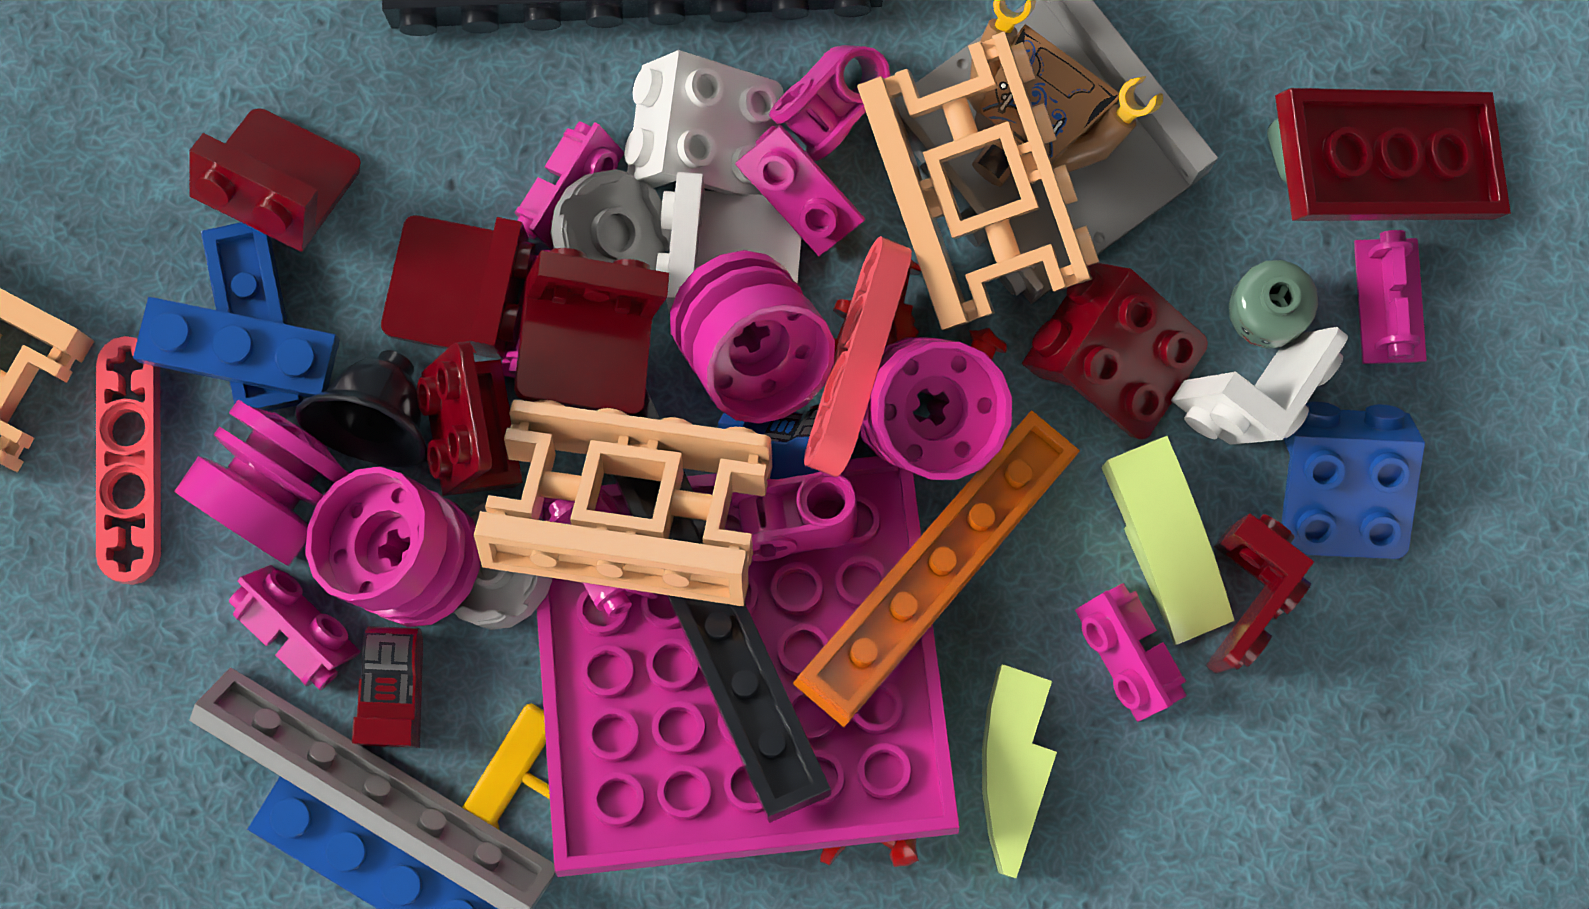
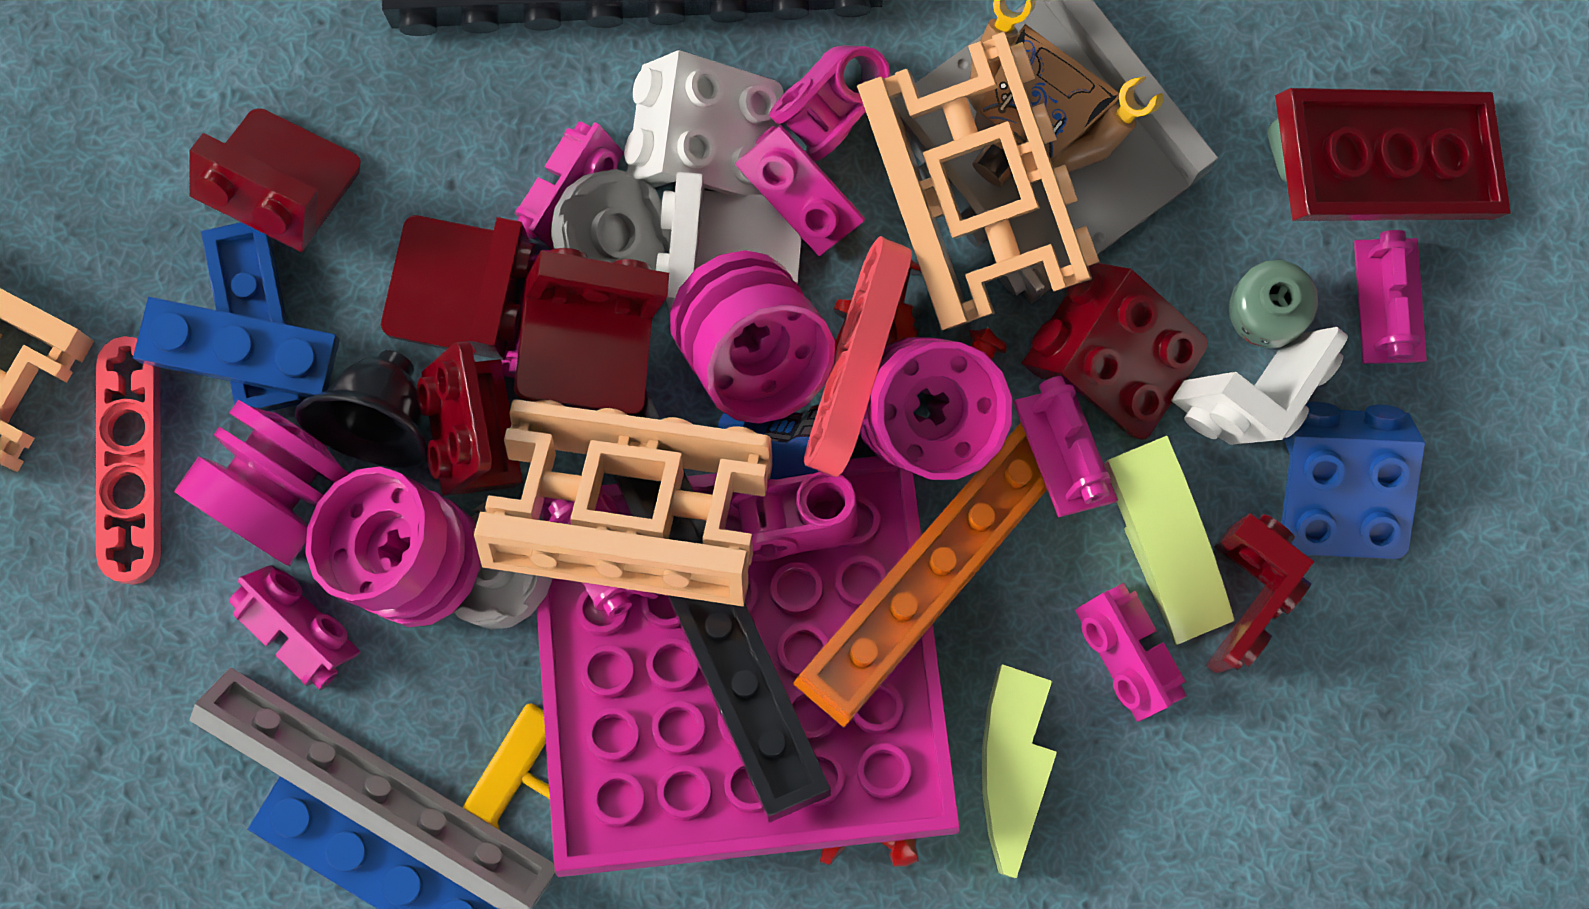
(390, 688): leg -> none
(1065, 448): none -> dark pink hinge

